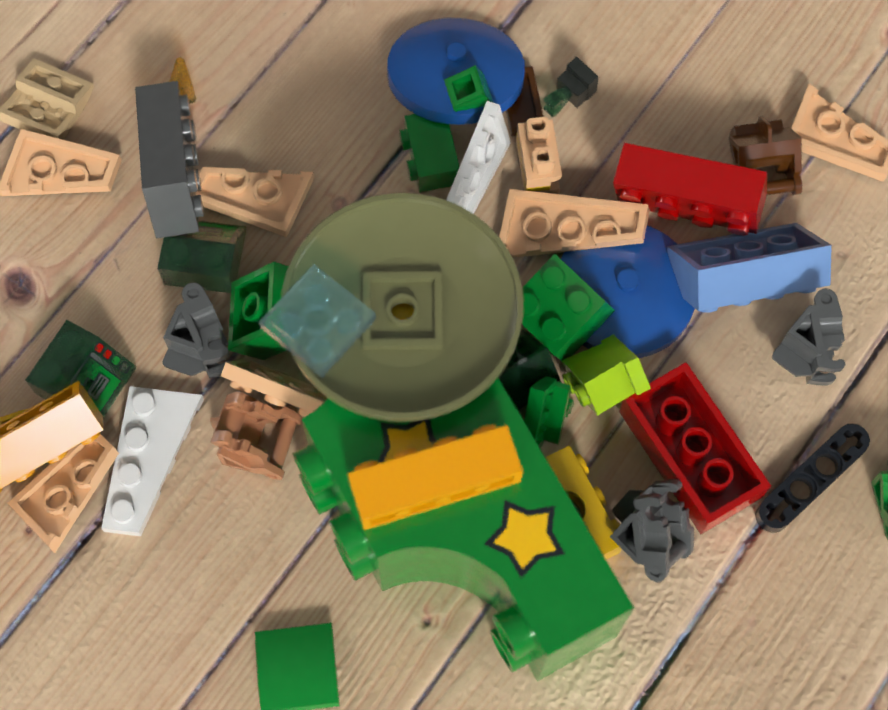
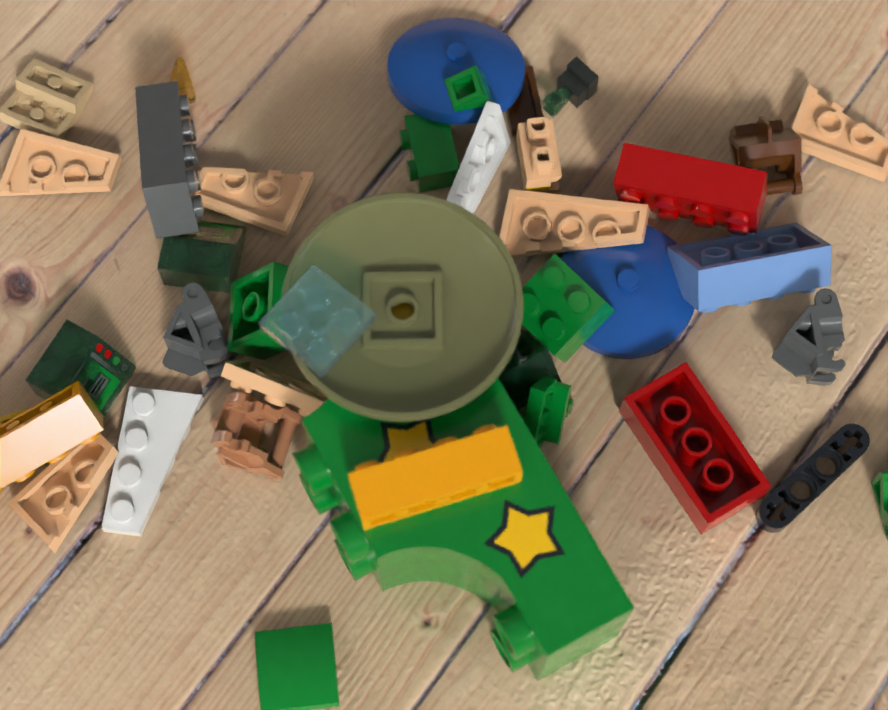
(572, 473): yellow arch -> none
(605, 375): lime hips -> none
(654, 528): dark grey piece -> none

